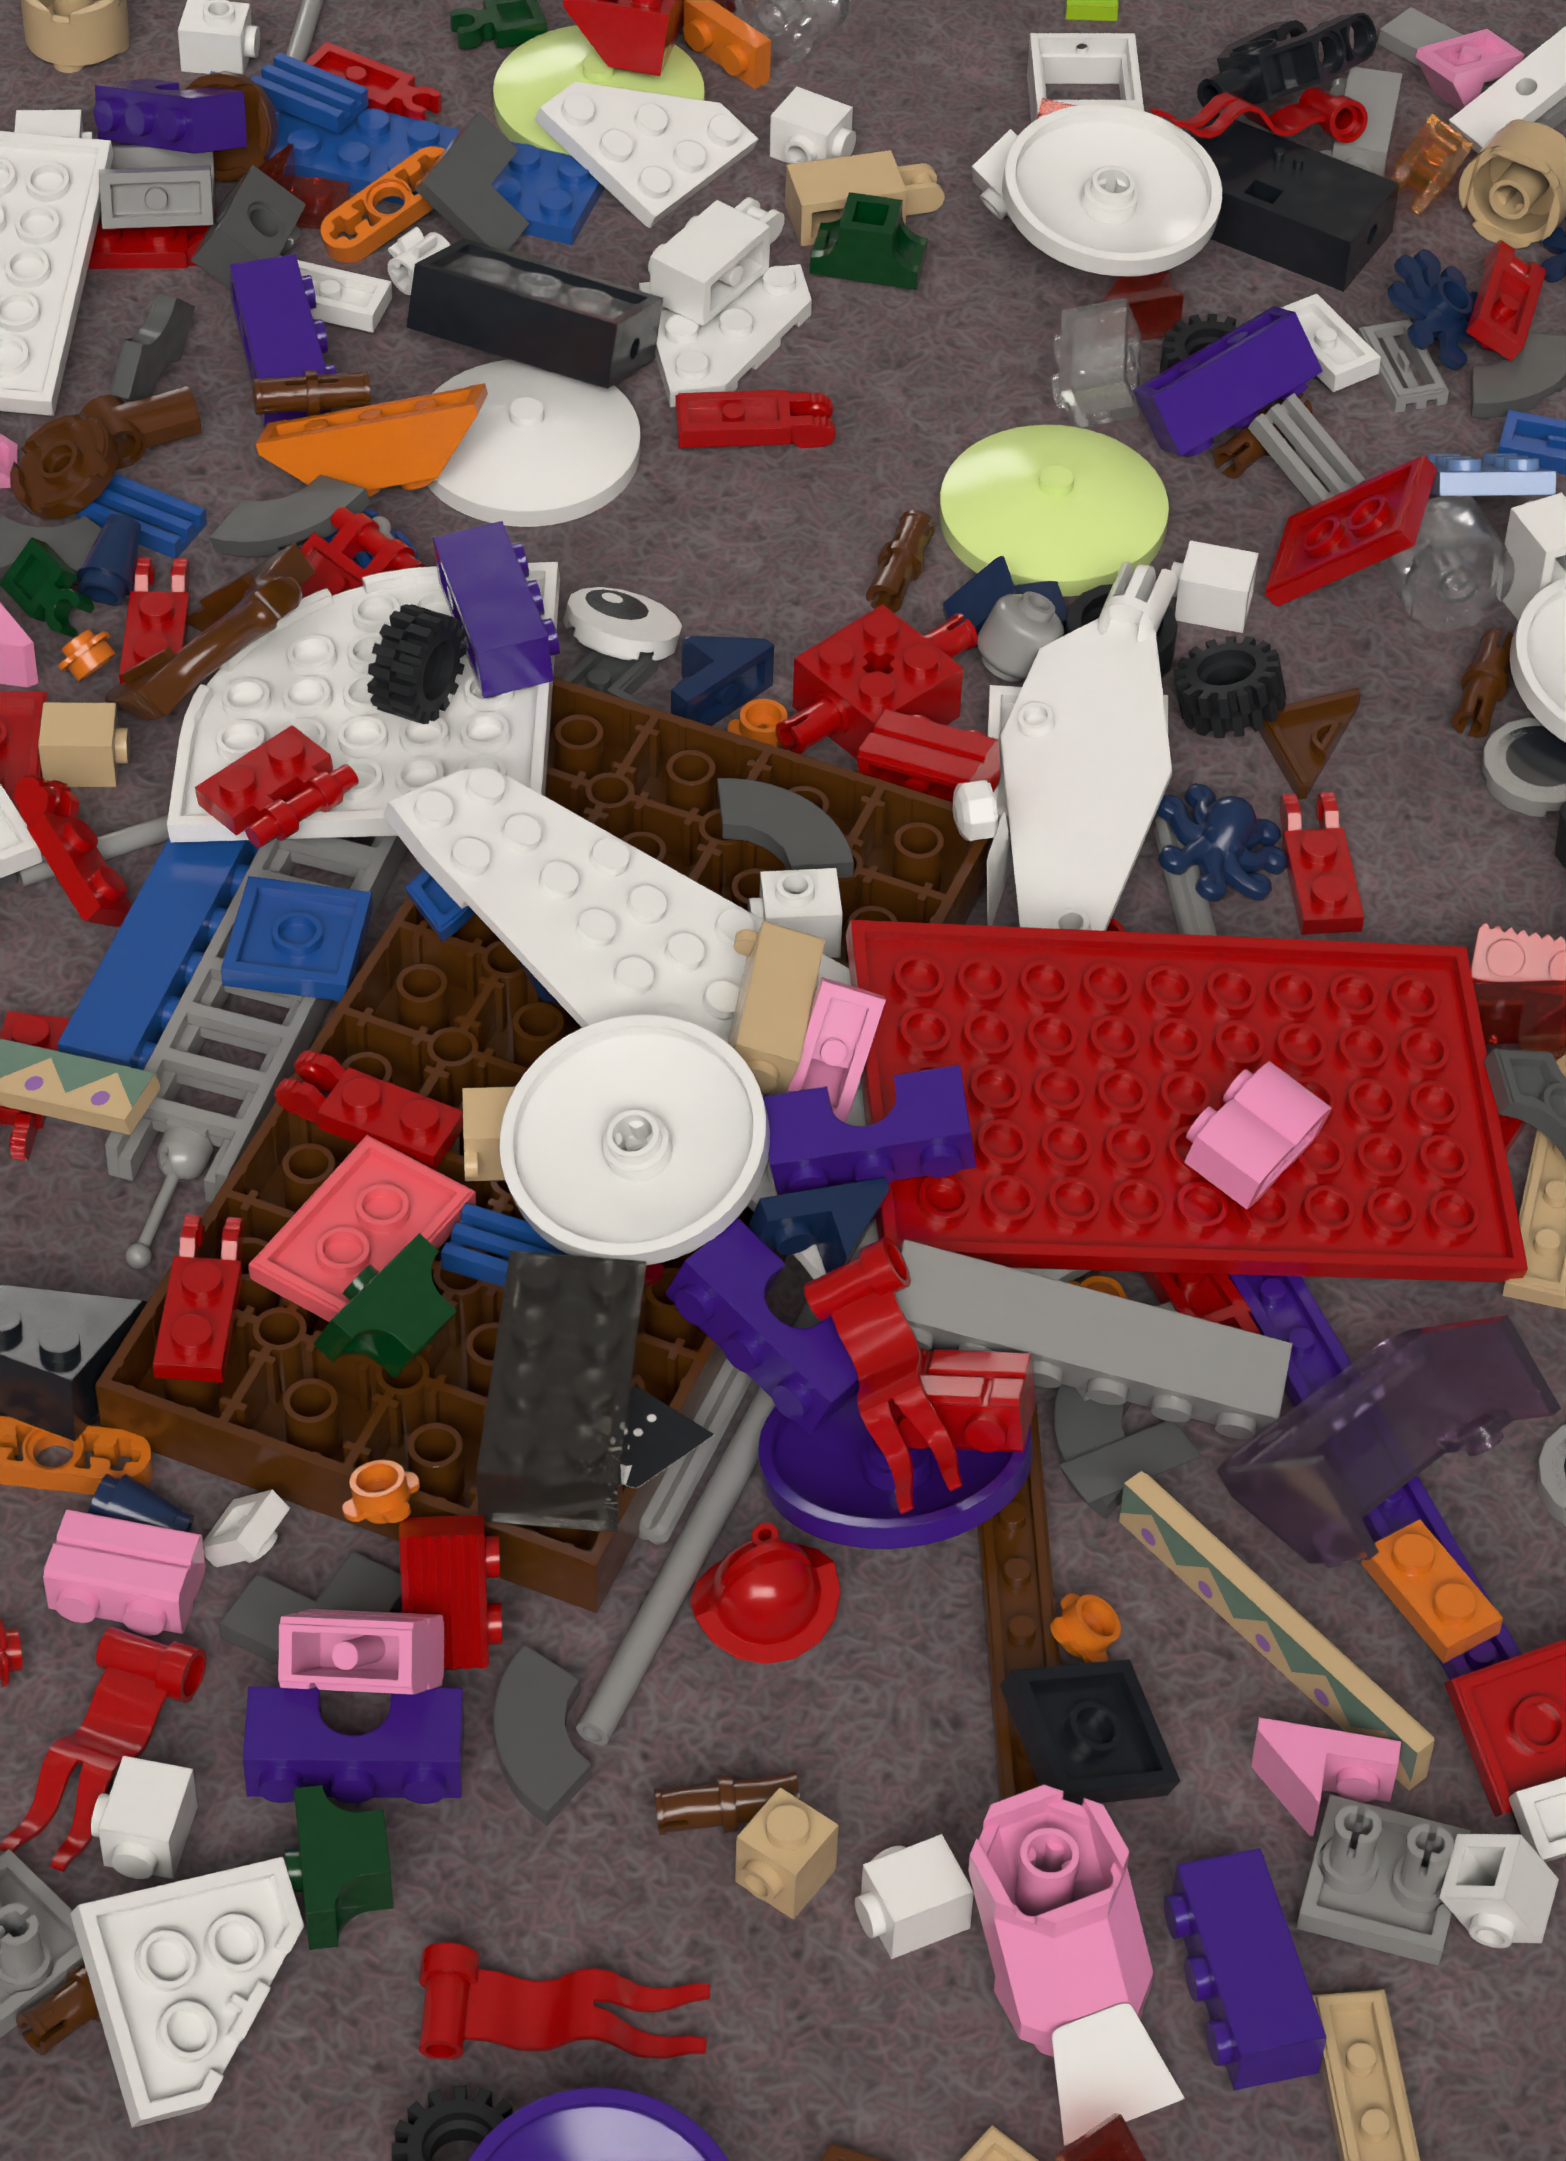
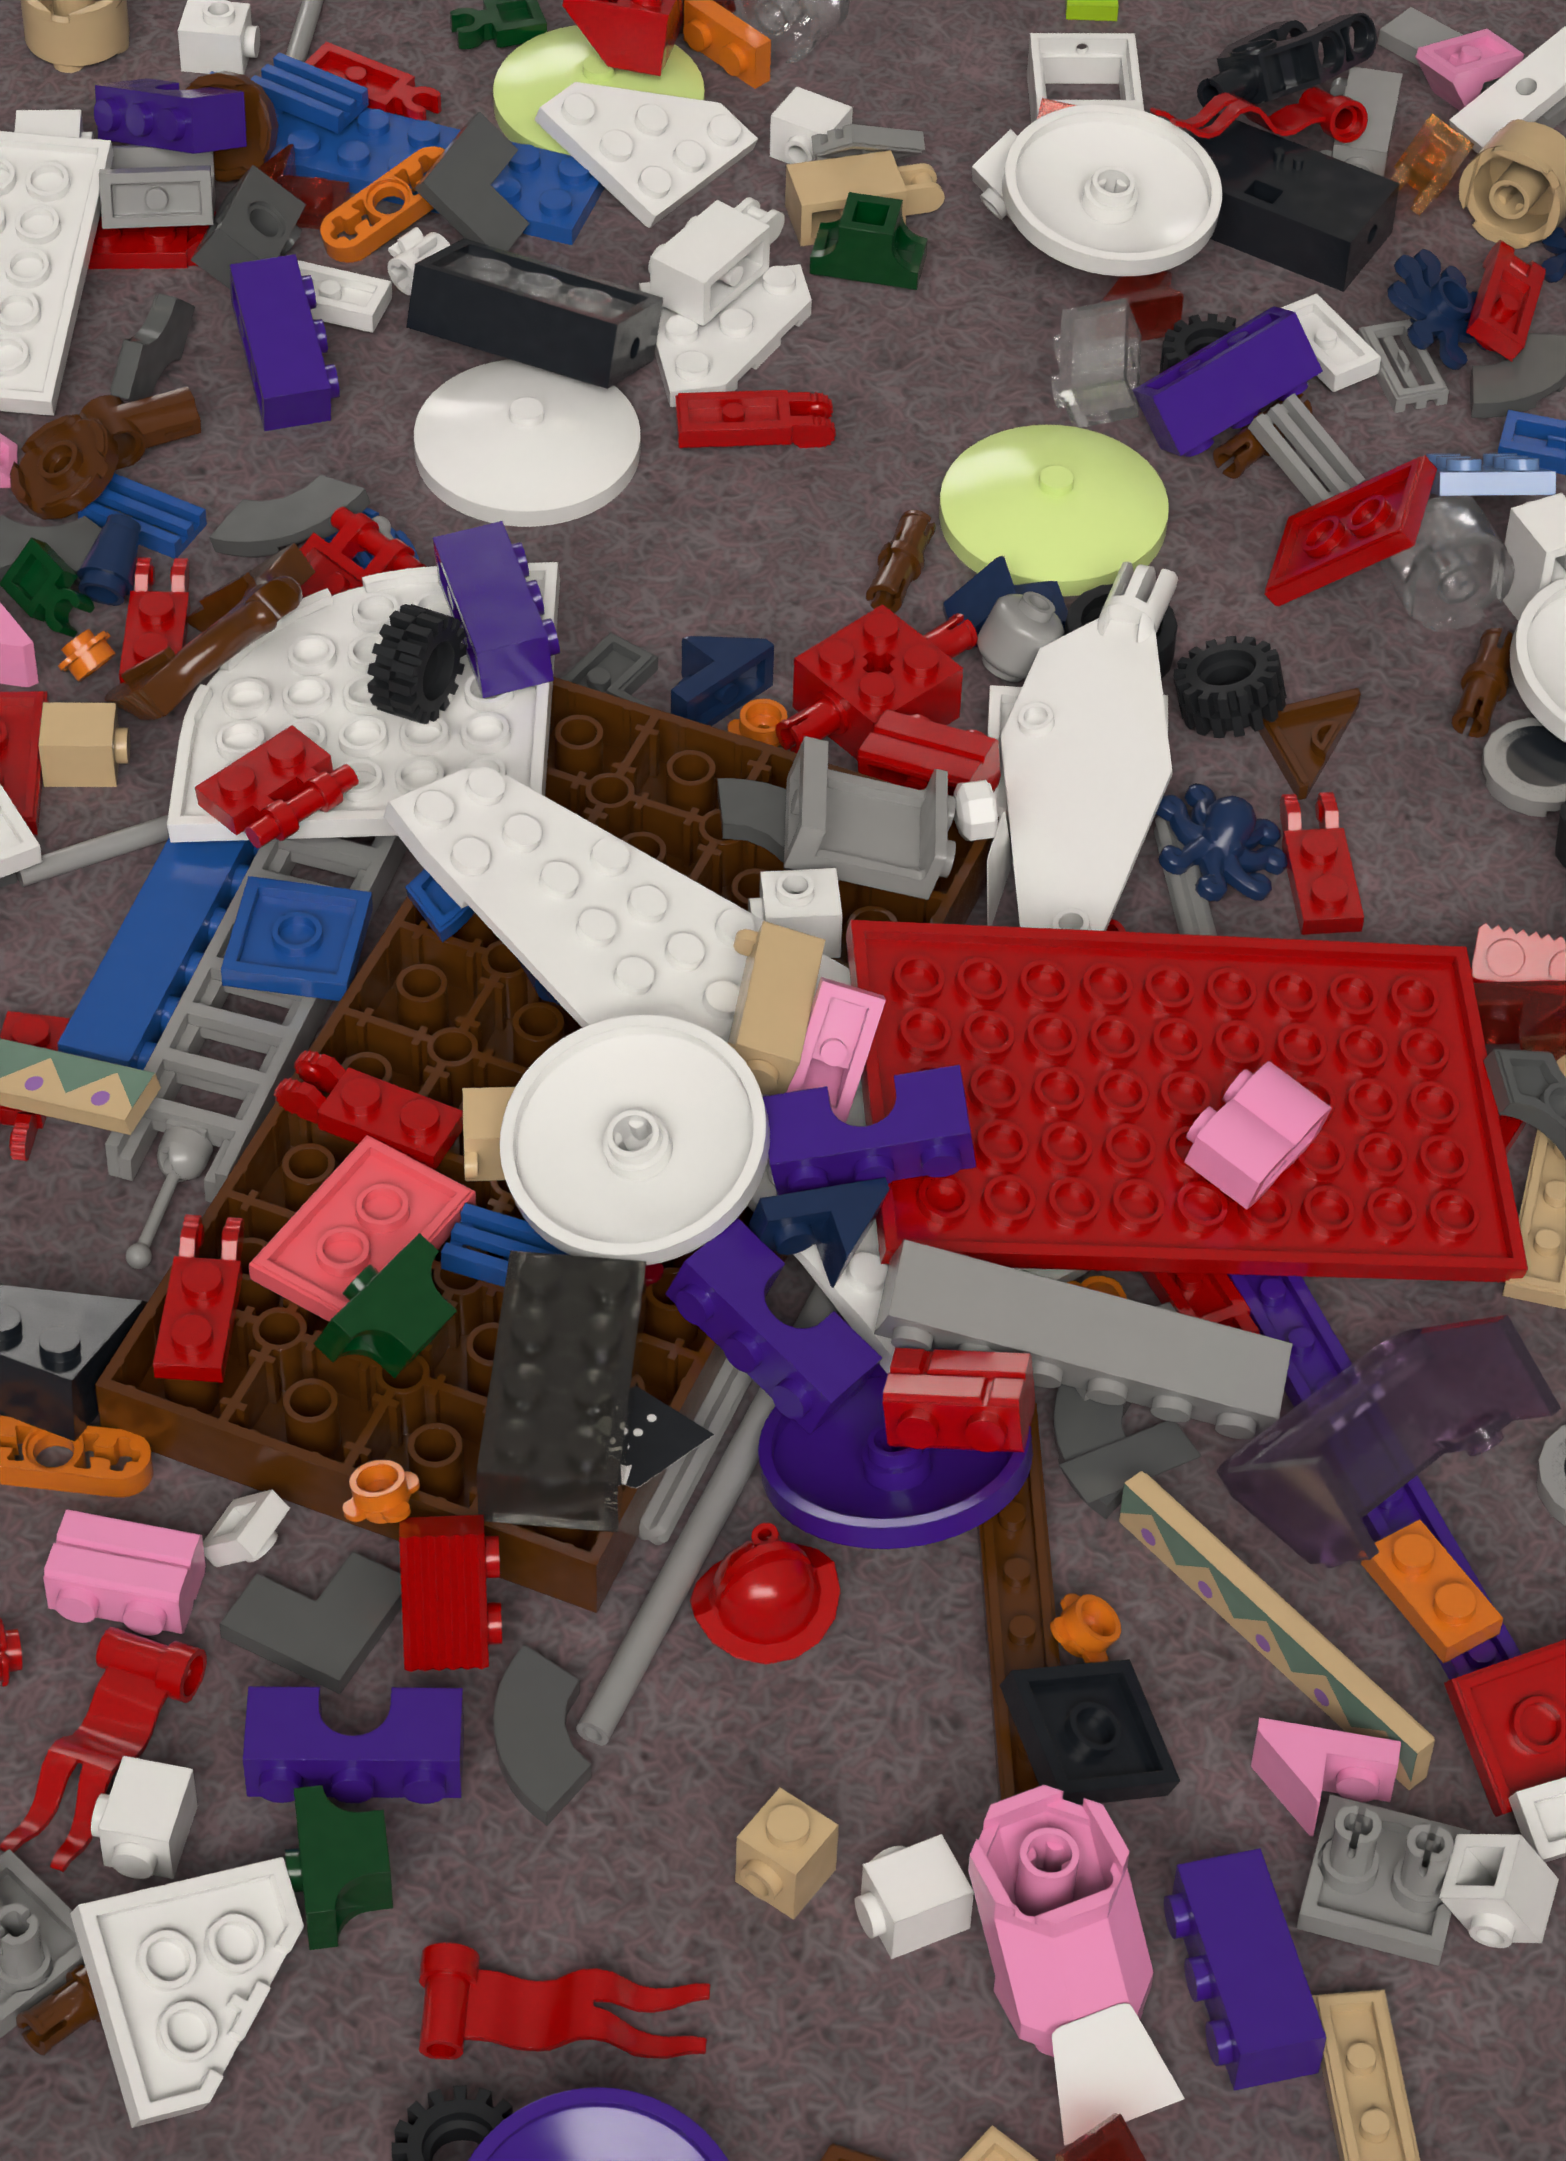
(71, 850): red hinge -> none
(135, 1502): dark blue cone -> none
(311, 392): reddish brown pin -> none
(361, 1651): bright pink brick -> none
(377, 443): orange wedge -> none
(622, 623): white tile -> none
(718, 1803): reddish brown pin -> none
(865, 139): none -> light grey tile
(867, 827): none -> light grey panel
(886, 1359): red flag -> none
(1215, 586): white brick -> none

